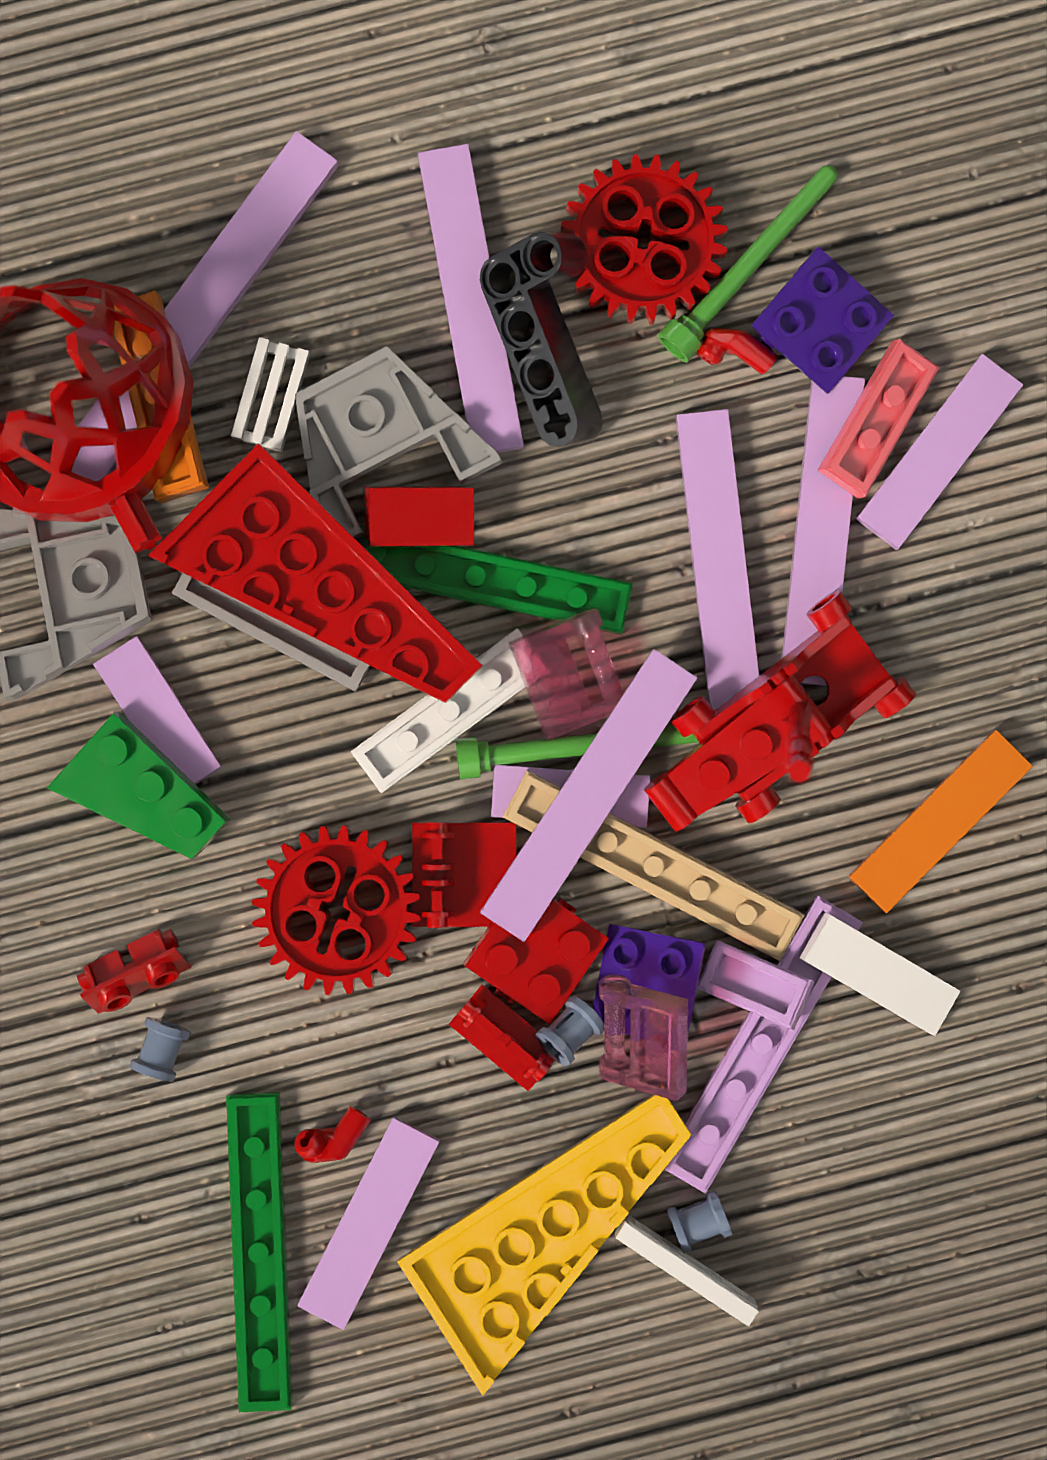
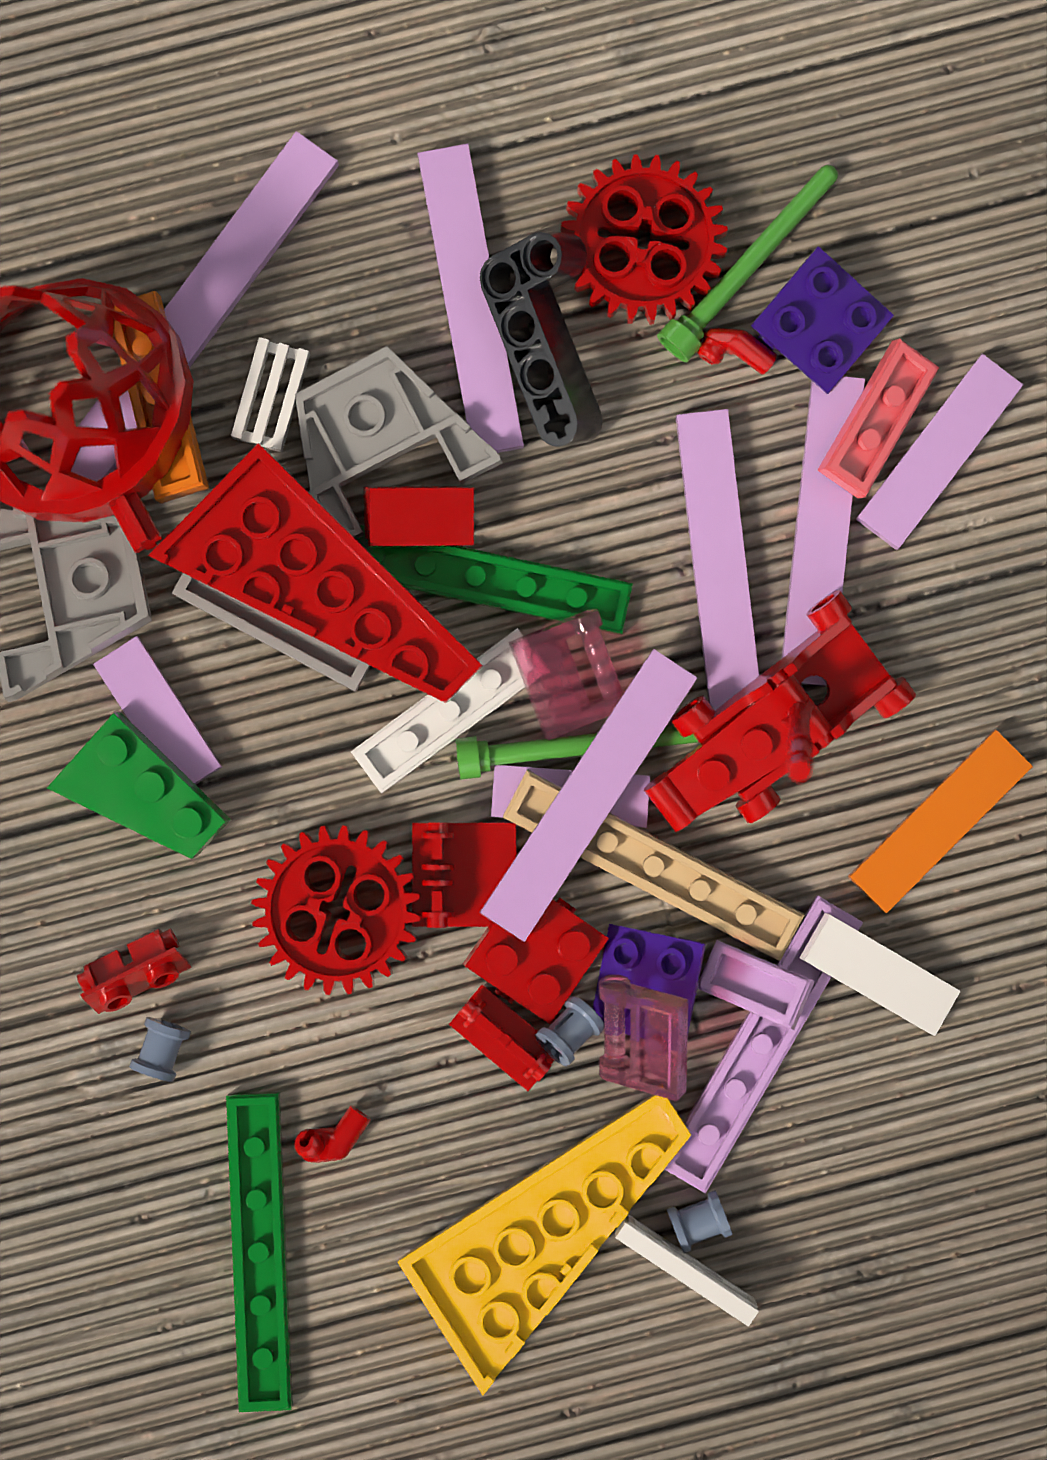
(368, 1223): lavender tile -> none

